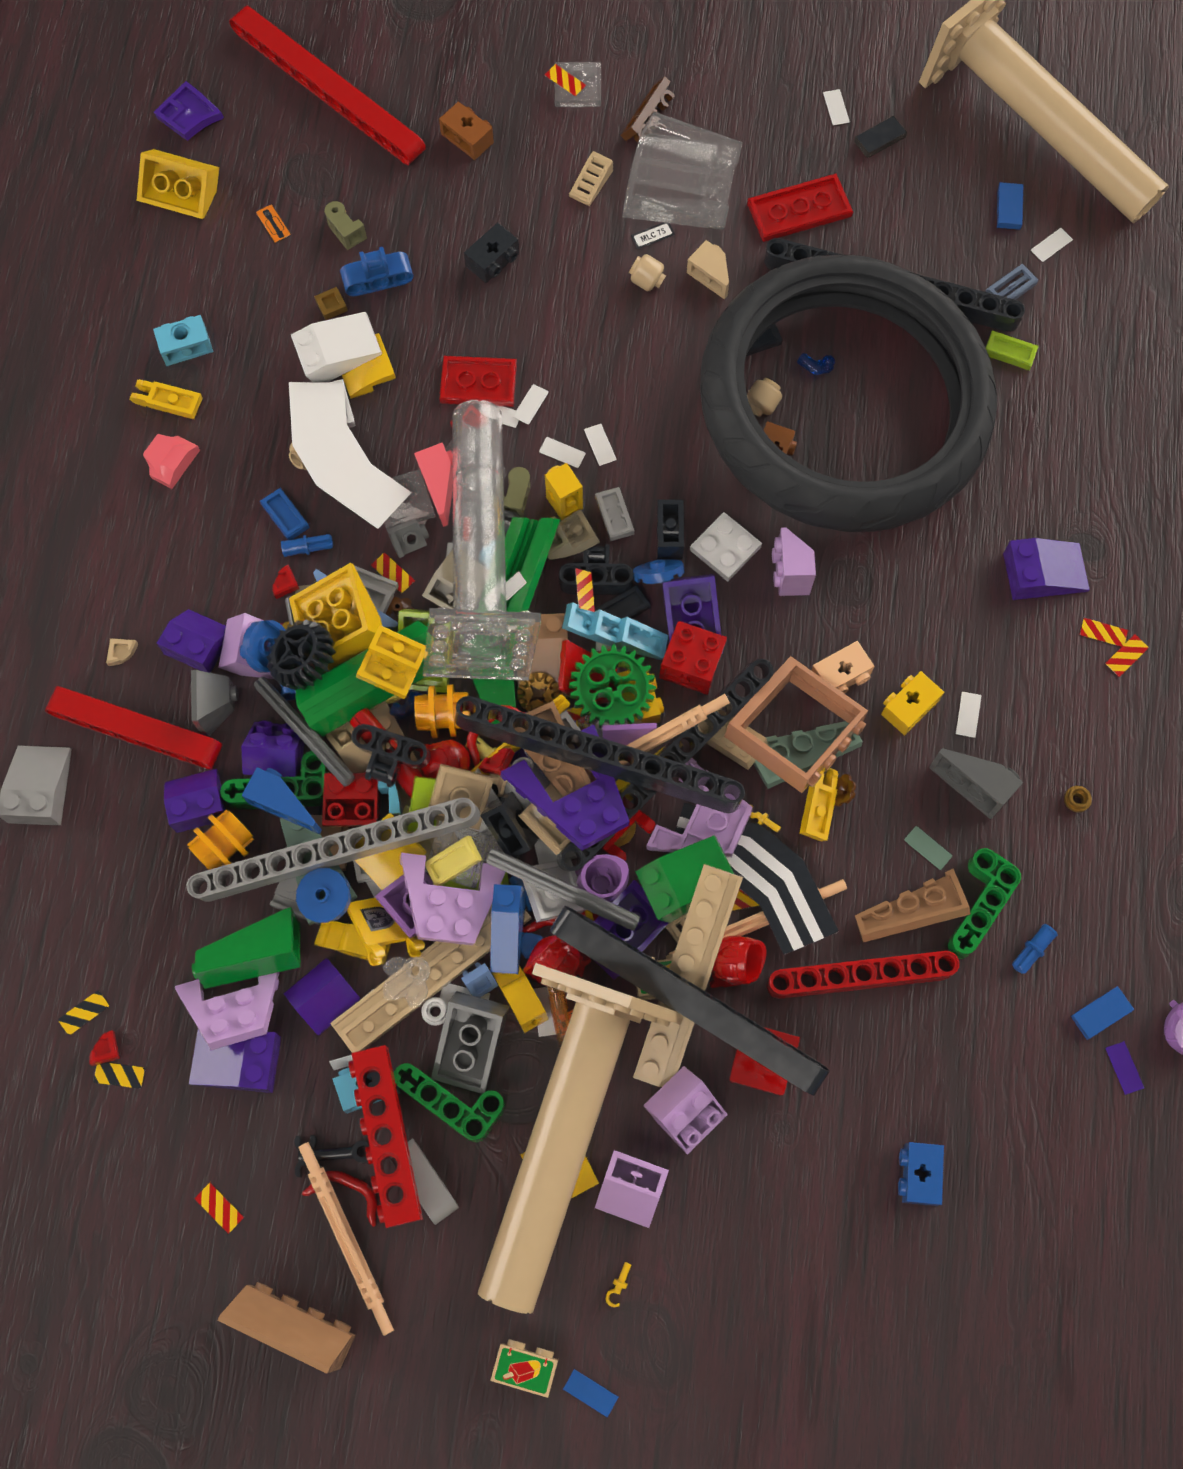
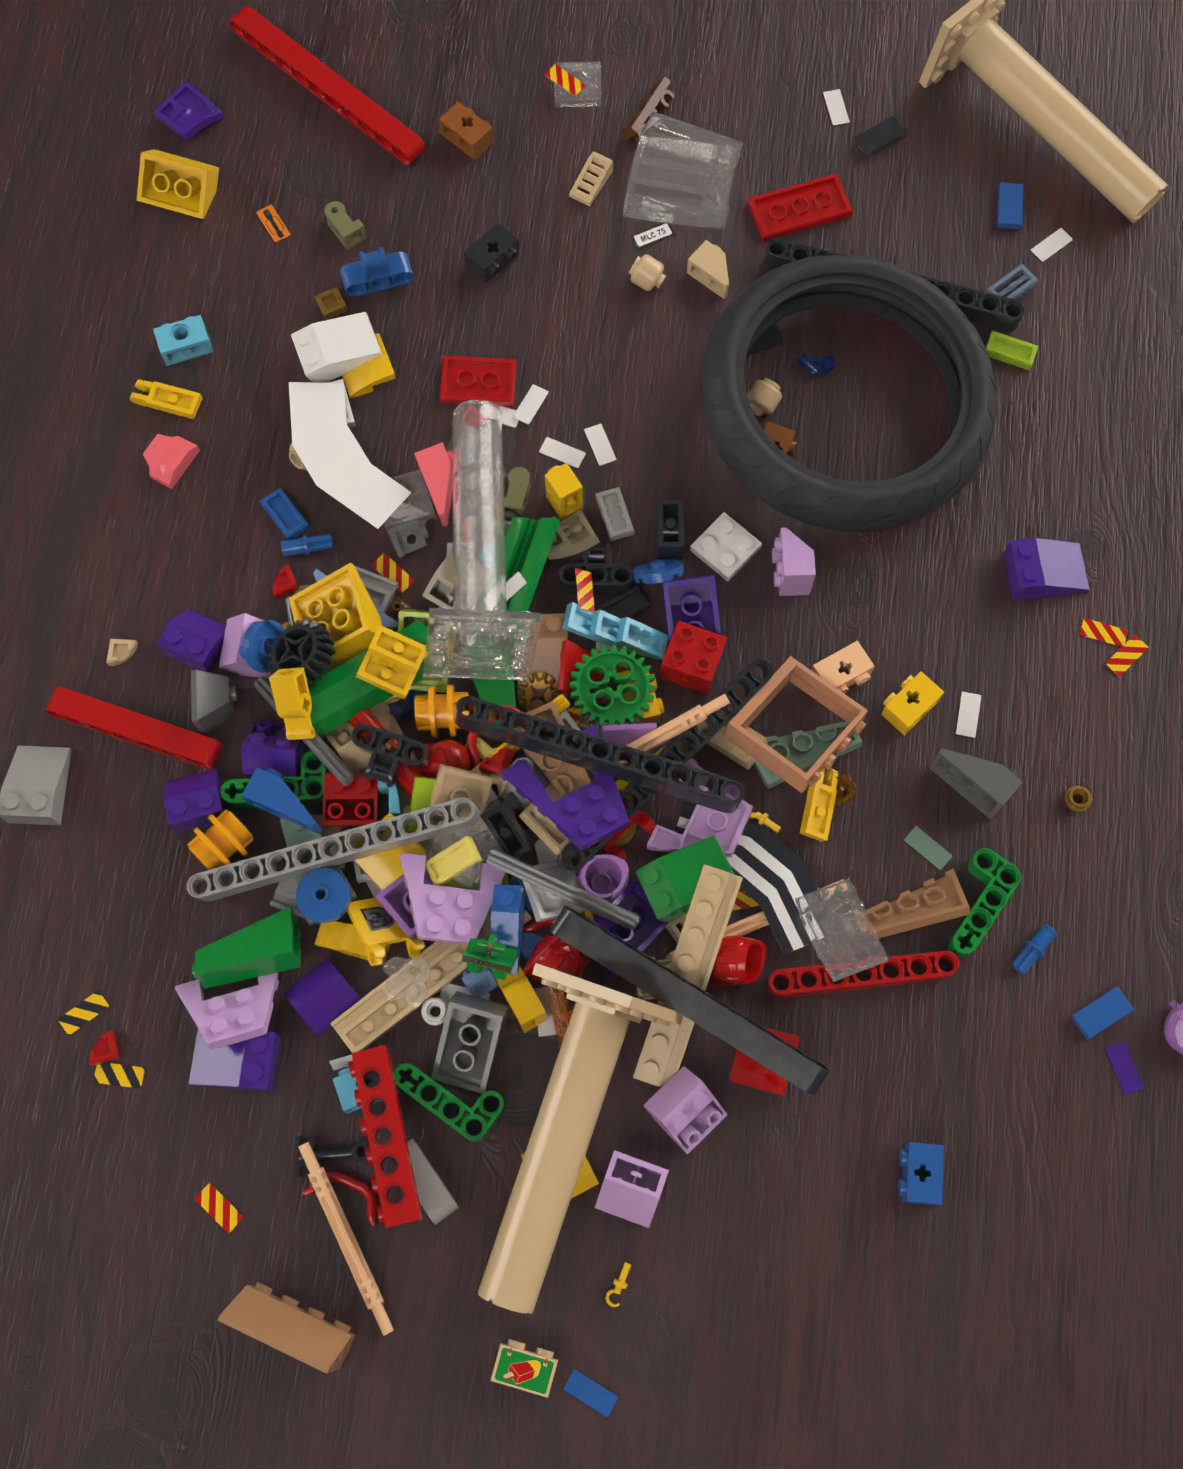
(293, 702): none -> yellow piece
(490, 954): none -> green hips
(840, 930): none -> clear slope

